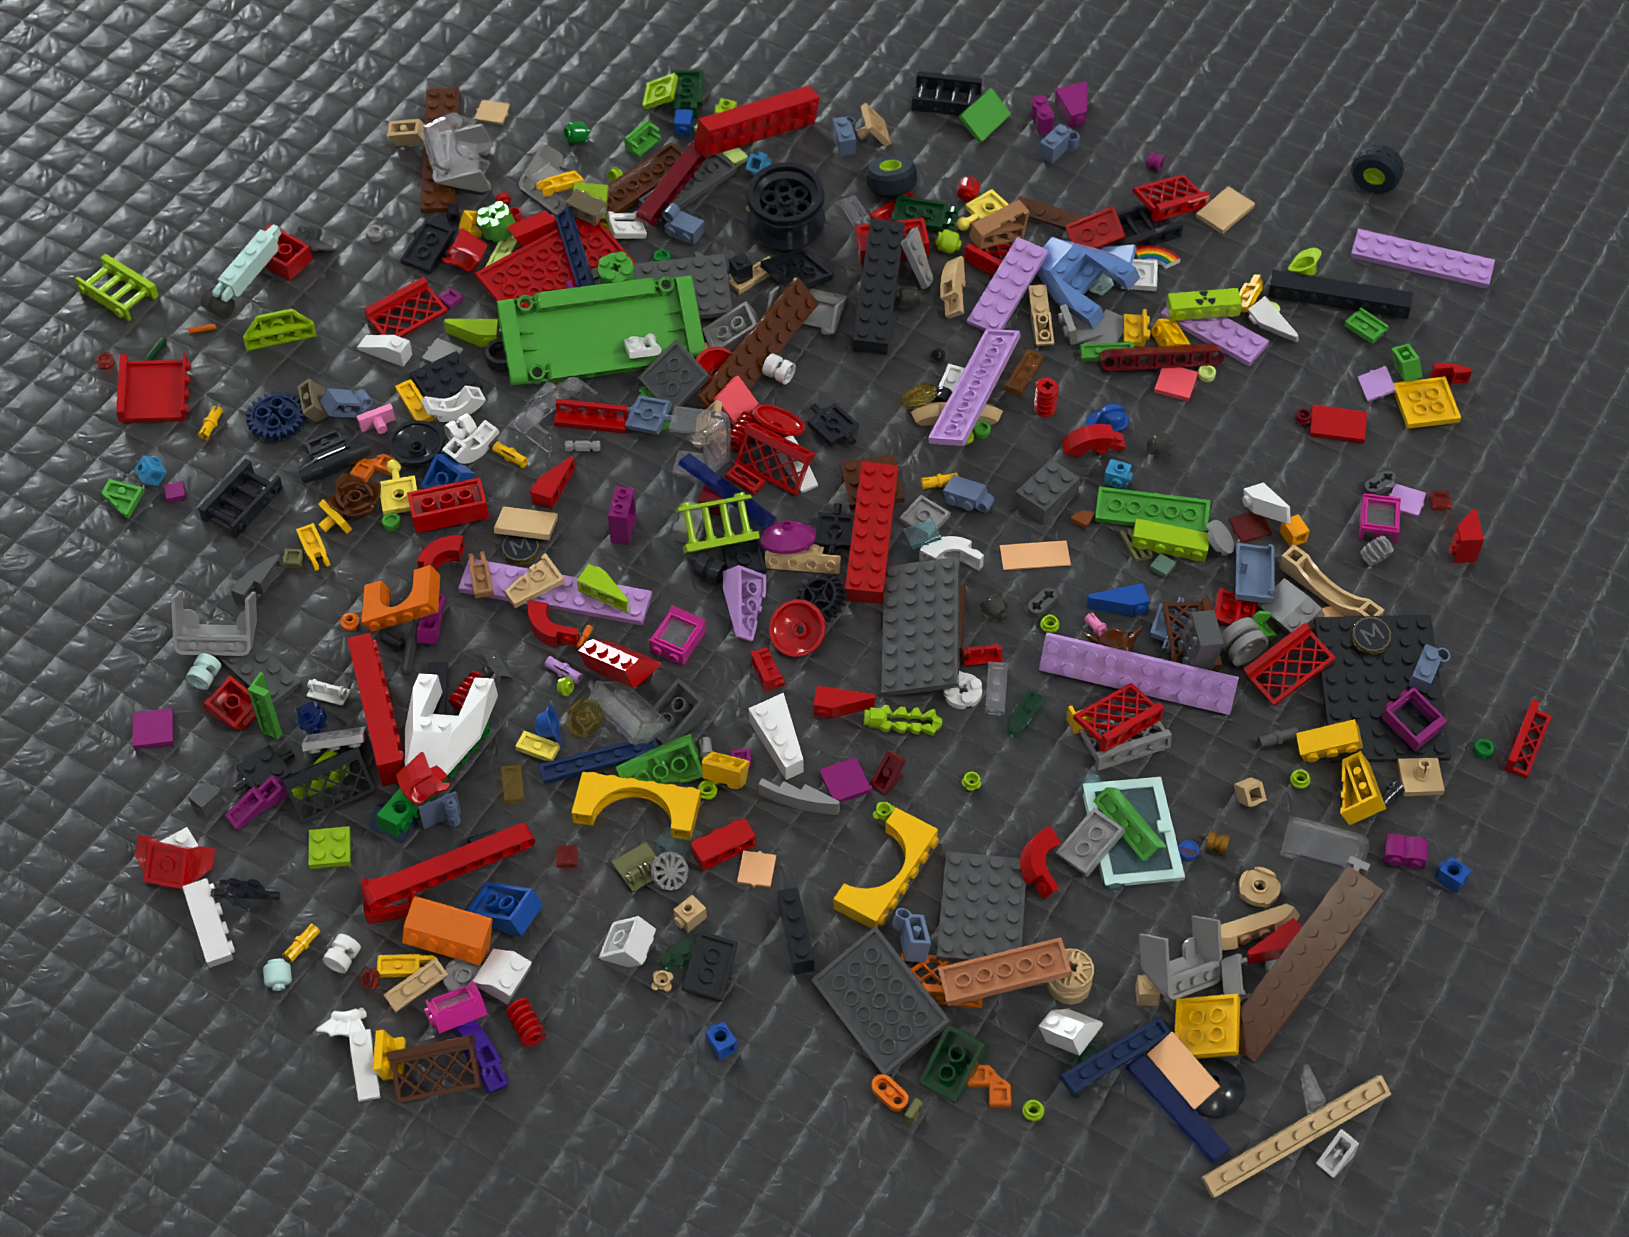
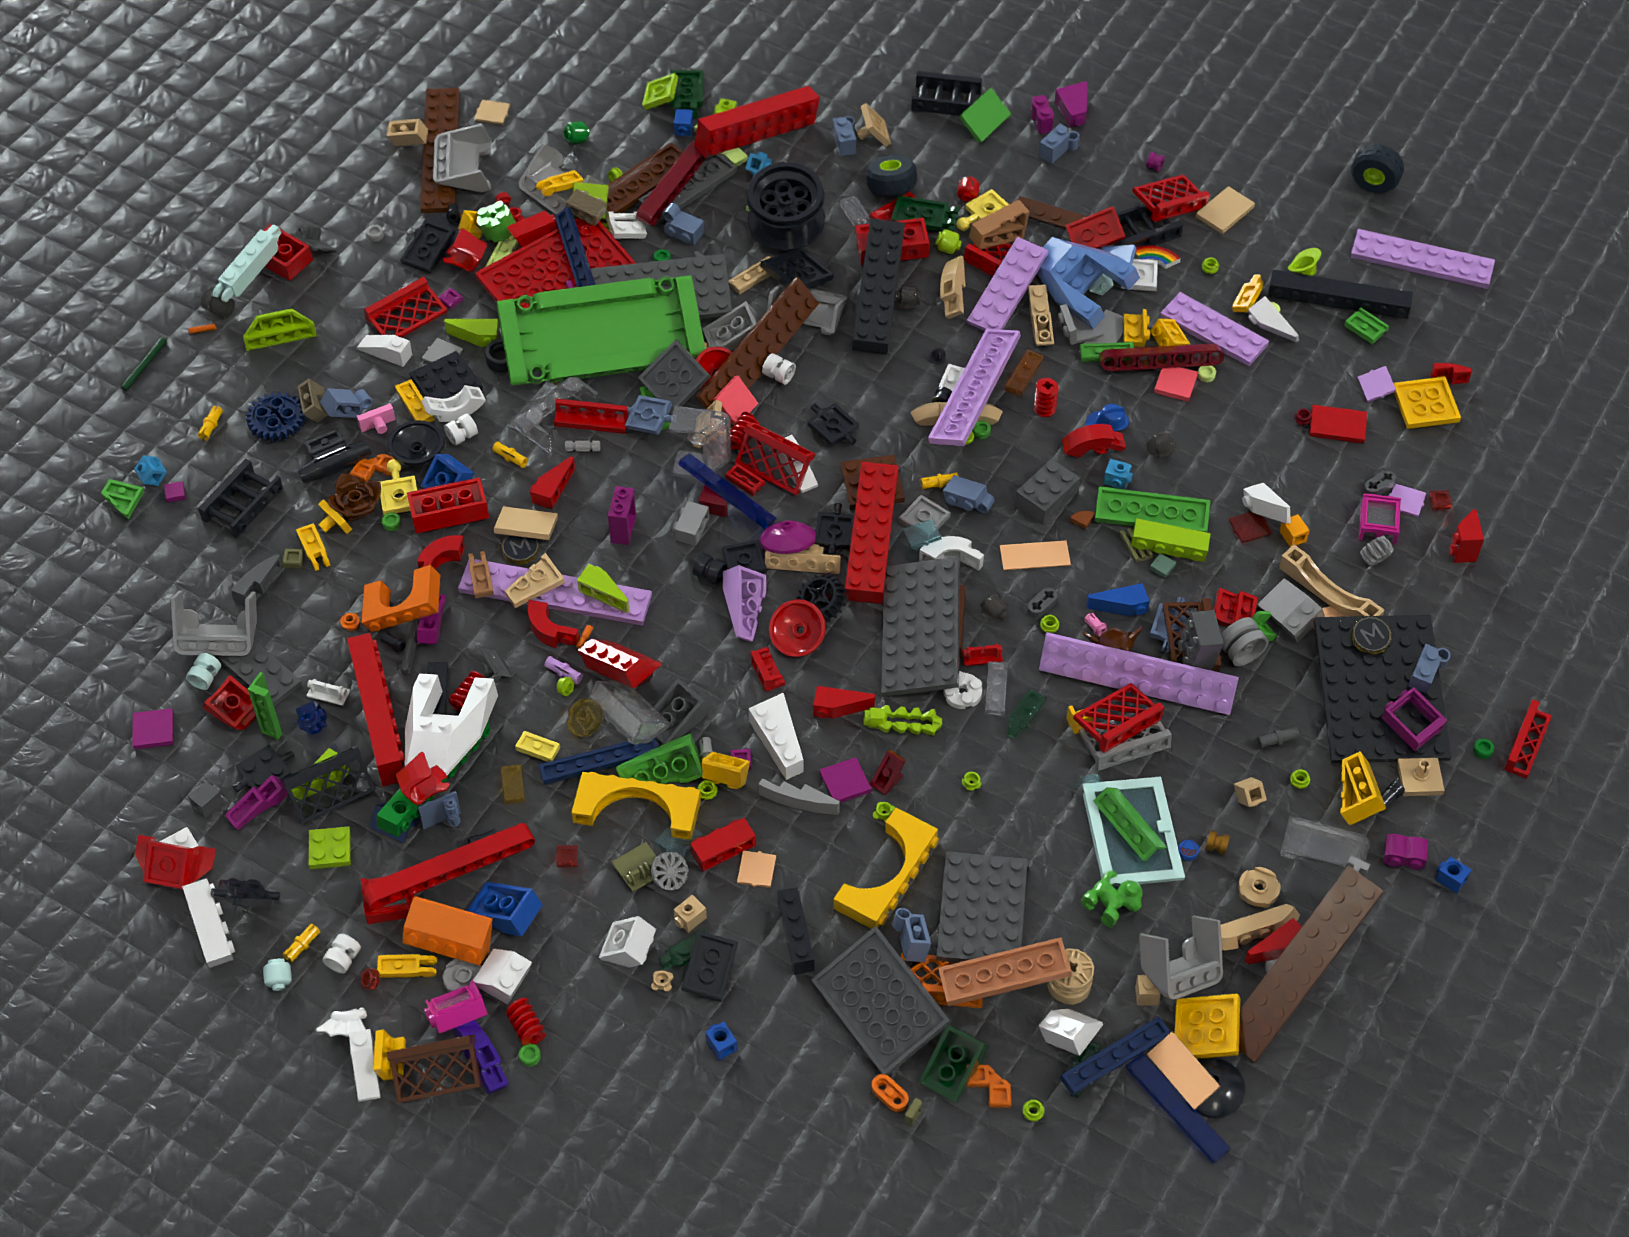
(105, 360): clear red tile -> none
(120, 273): lime fence -> none
(153, 390): red panel -> none
(334, 739): light grey plate -> none
(416, 985): tan tile -> none
(443, 147): clear windscreen -> none
(474, 446): white arch -> none
(529, 1055): none -> bright green tile
(548, 724): blue piece -> none
(615, 268): bright green brick -> none
(637, 348): white plate -> none
(642, 139): bright green hinge -> none
(677, 635): dark pink window -> none
(729, 537): lime fence -> none
(741, 268): black brick -> none
(778, 420): red dish -> none
(917, 257): light grey wing -> none
(919, 396): clear yellow tile -> none
(1034, 864): red arch -> none
(1090, 842): light grey tile -> none
(1127, 895): none -> bright green animal
(1204, 304): lime brick -> none
(1210, 265): none -> lime plate
(1220, 537): light grey tile -> none
(1233, 977): light grey hinge -> none
(1255, 573): sand blue container -> none
(1277, 655): red fence -> none
(1295, 1136): tan plate -> none
(1312, 1093): clear slope -> none
(1329, 741): yellow brick -> none
(1338, 1153): white slope -> none
(1407, 362): bright green brick -> none

